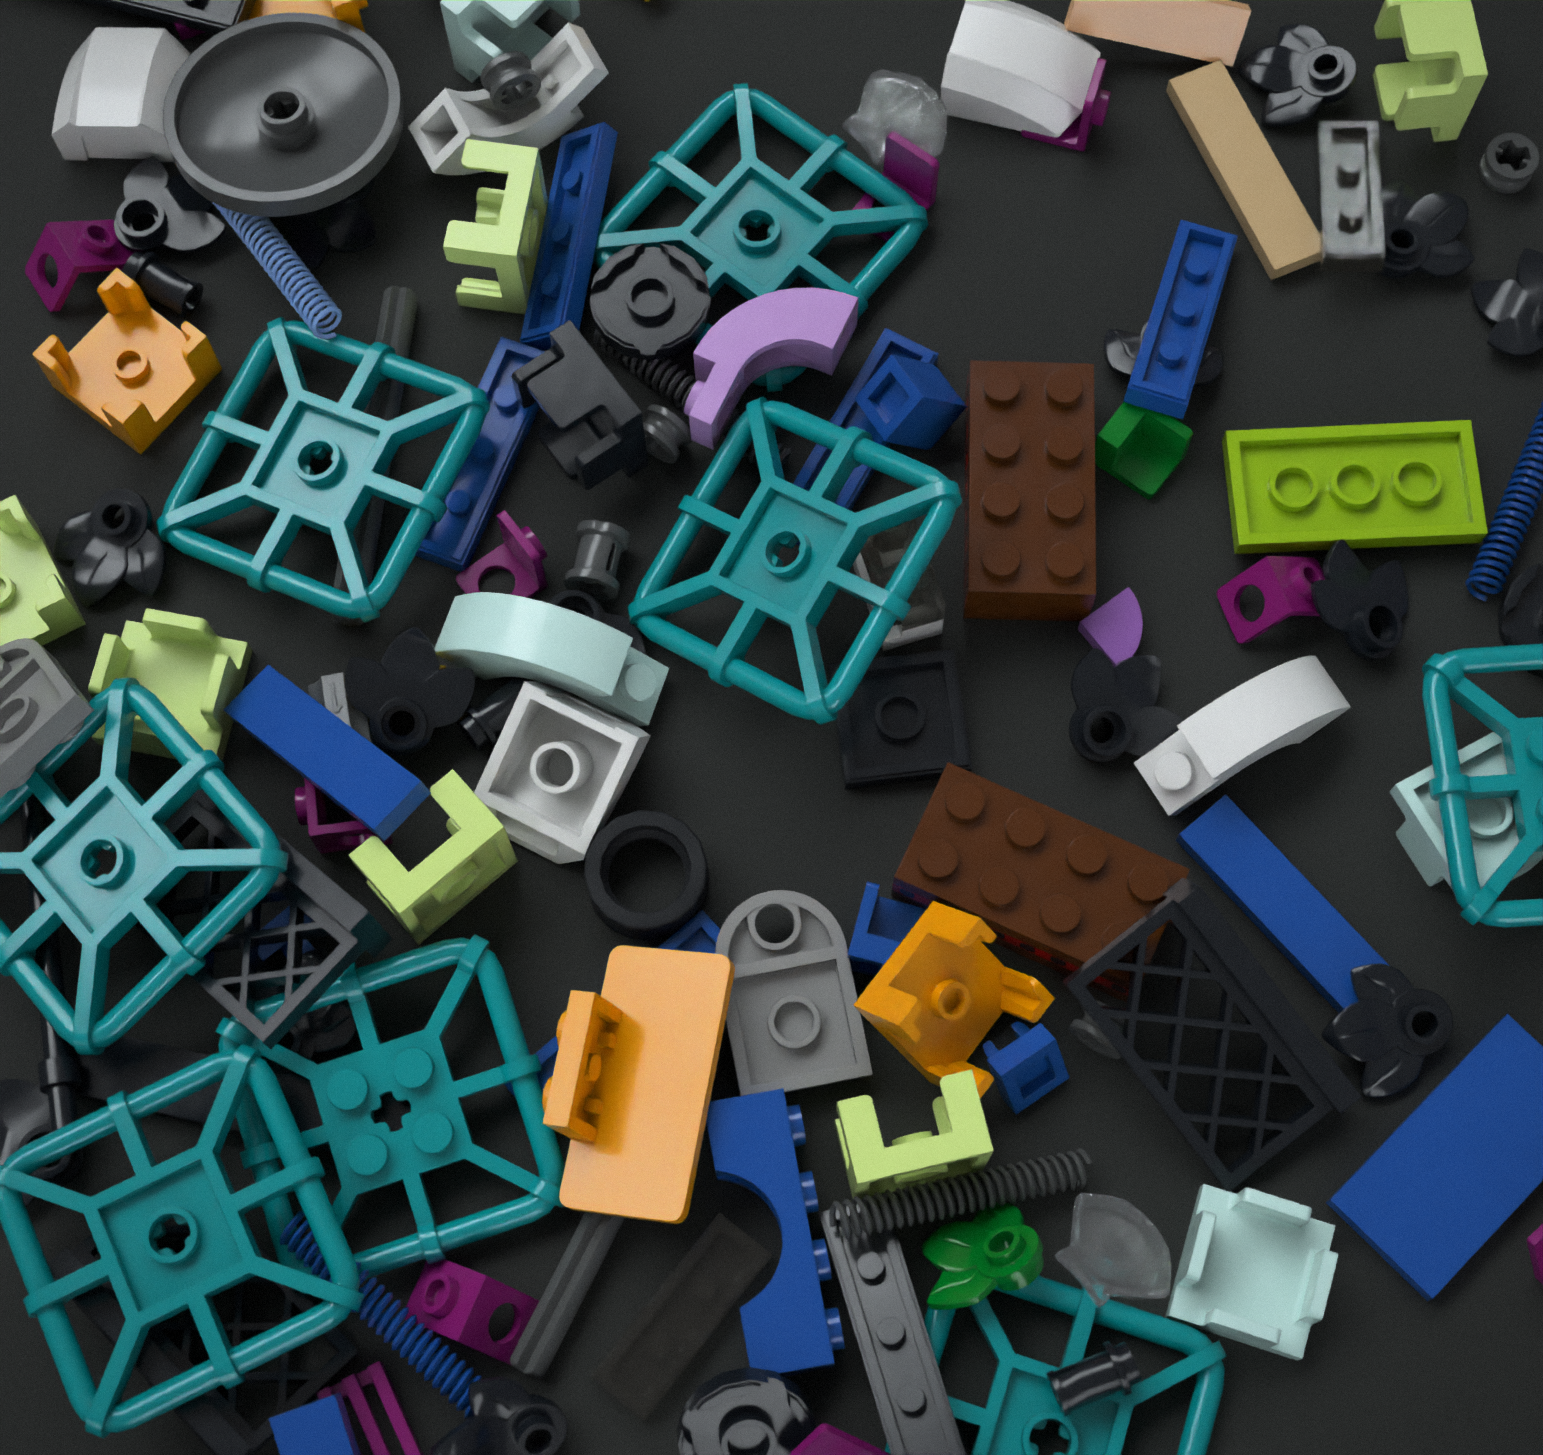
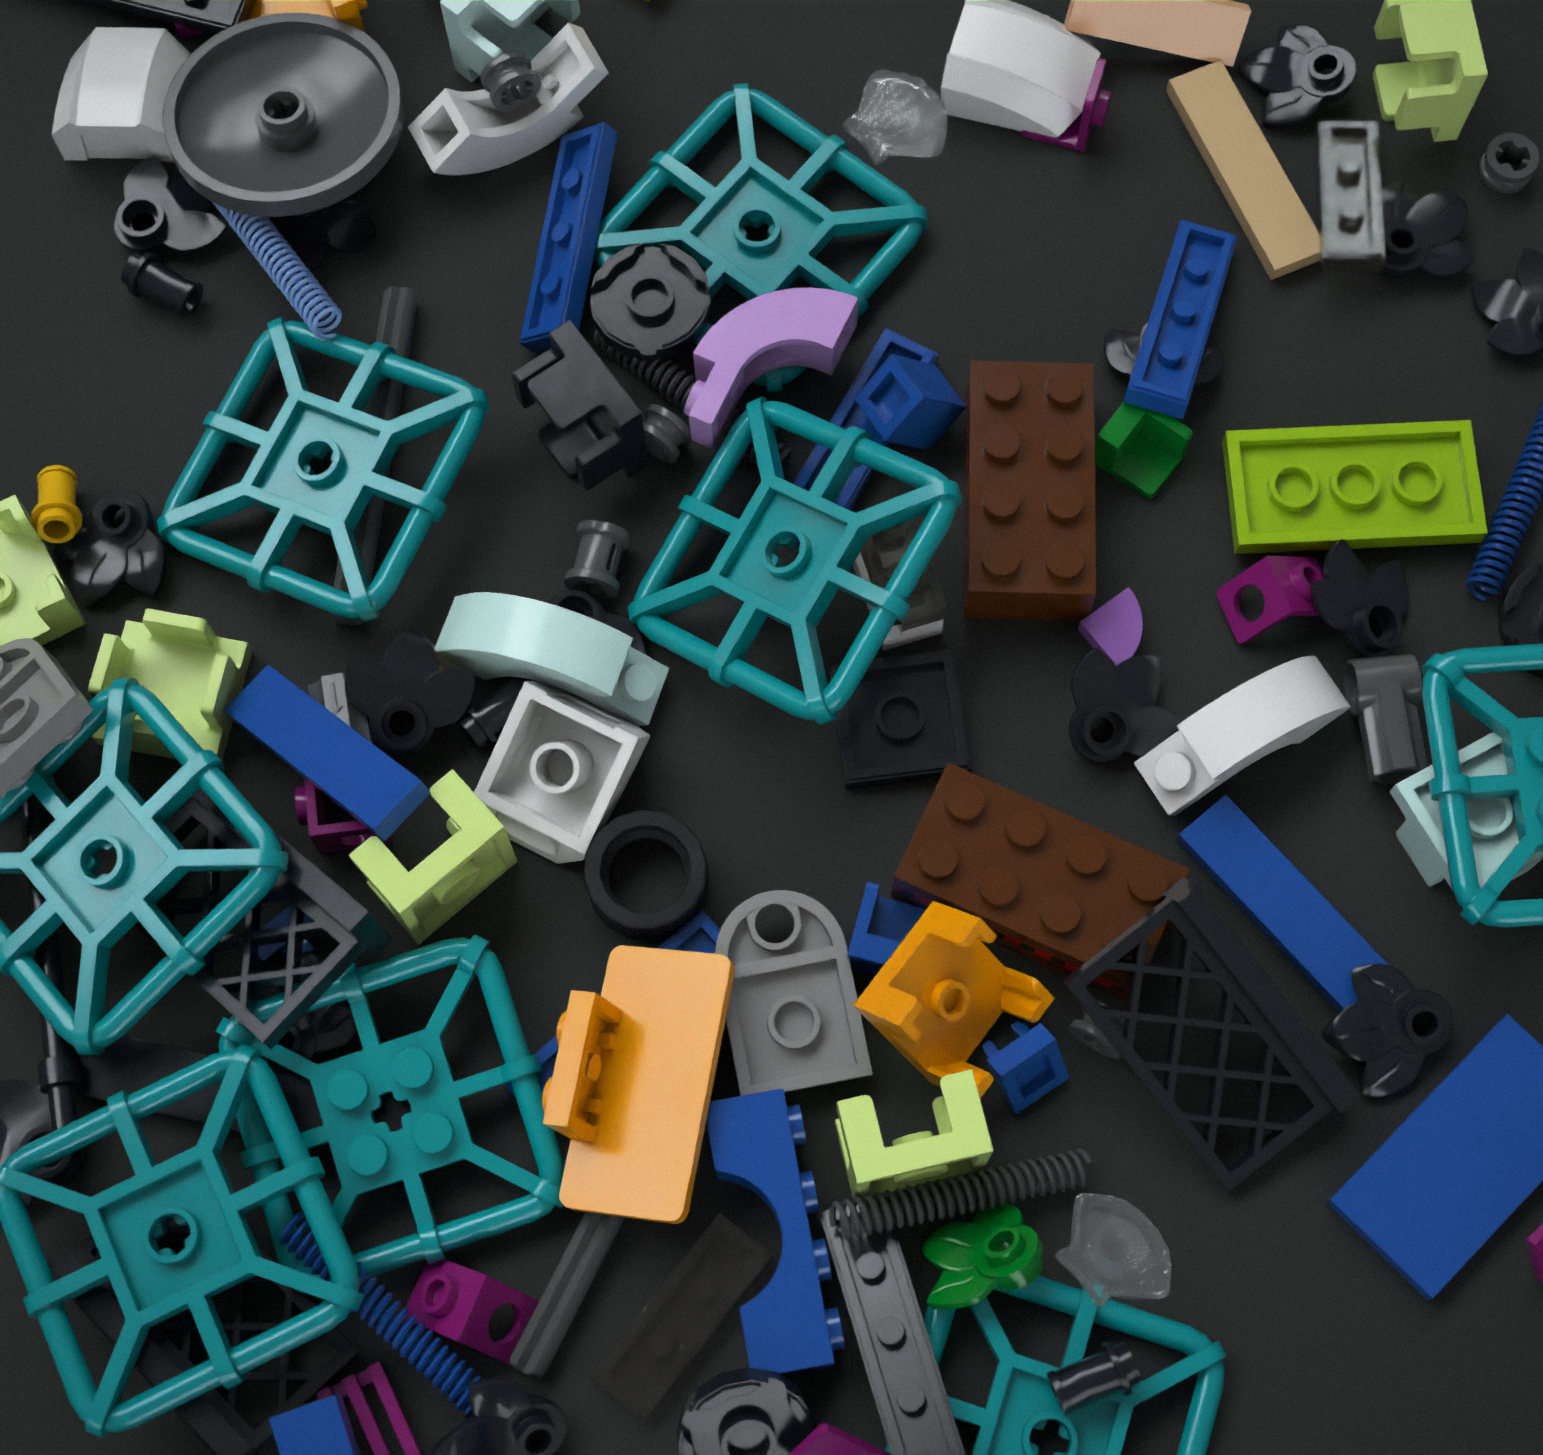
(56, 513): none -> yellow pin
(76, 249): magenta bracket -> none
(132, 366): light orange panel -> none
(487, 465): blue tile -> none
(505, 227): yellowish green panel -> none
(519, 555): magenta bracket -> none
(910, 170): magenta bracket -> none
(1254, 1270): light aqua panel -> none
(1387, 699): none -> dark grey piece

